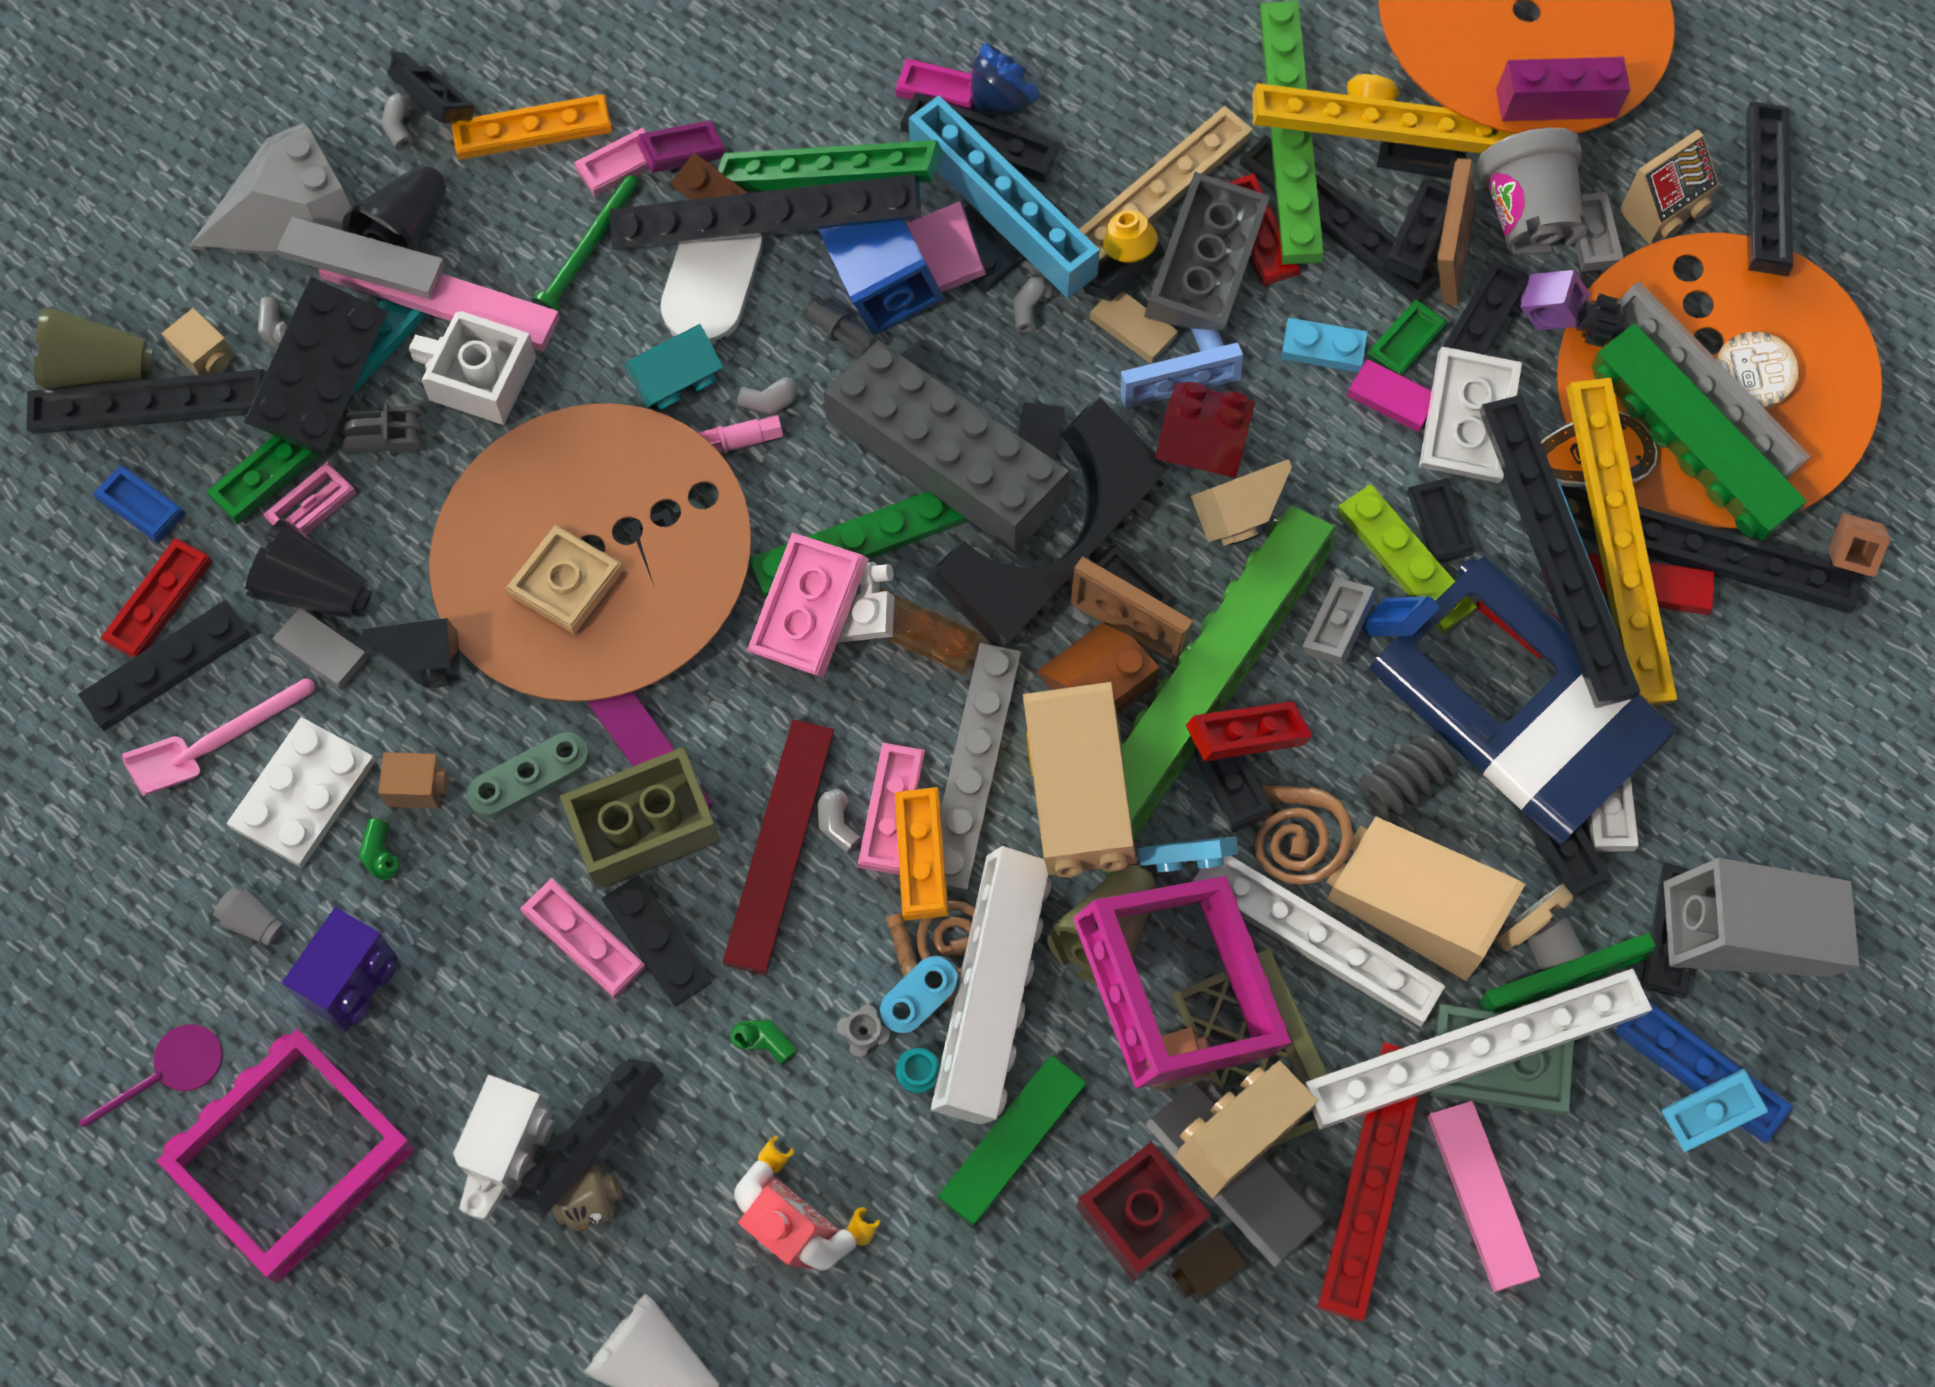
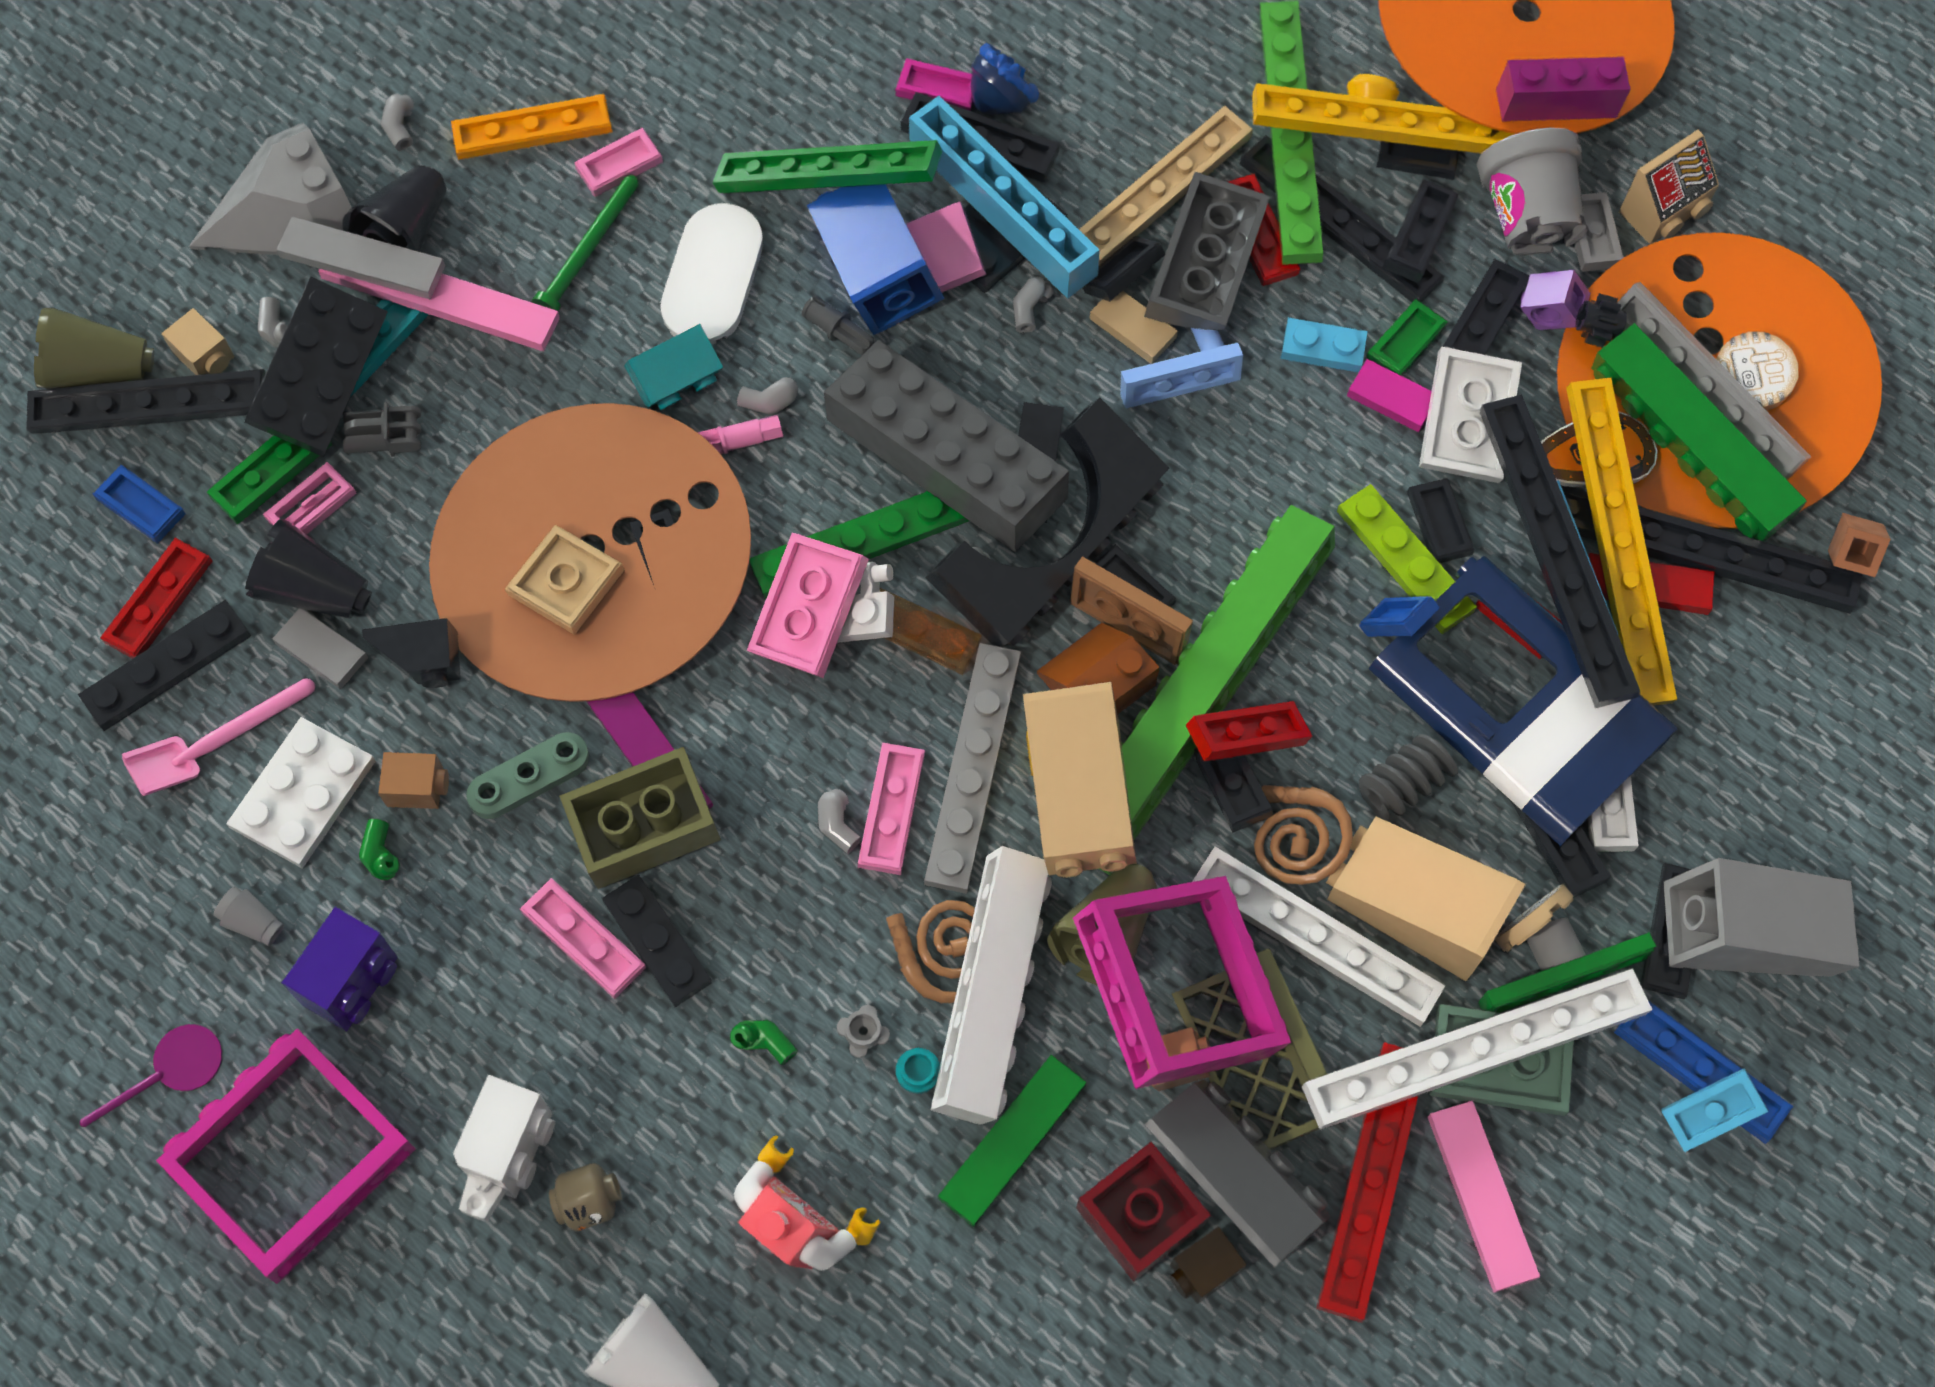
(430, 89): black hinge -> none
(475, 366): white hinge -> none
(587, 1136): black plate -> none
(675, 145): magenta tile -> none
(701, 180): reddish brown plate -> none
(766, 213): black plate -> none
(778, 848): dark red tile -> none
(919, 994): medium azure plate -> none
(921, 854): light orange tile -> none
(1130, 237): yellow cone -> none
(1172, 855): medium azure plate -> none
(1205, 429): dark red brick -> none
(1241, 504): tan slope -> none
(1243, 1127): tan brick -> none
(1339, 621): light grey plate -> none
(1456, 232): medium nougat tile -> none
(1769, 189): black tile -> none

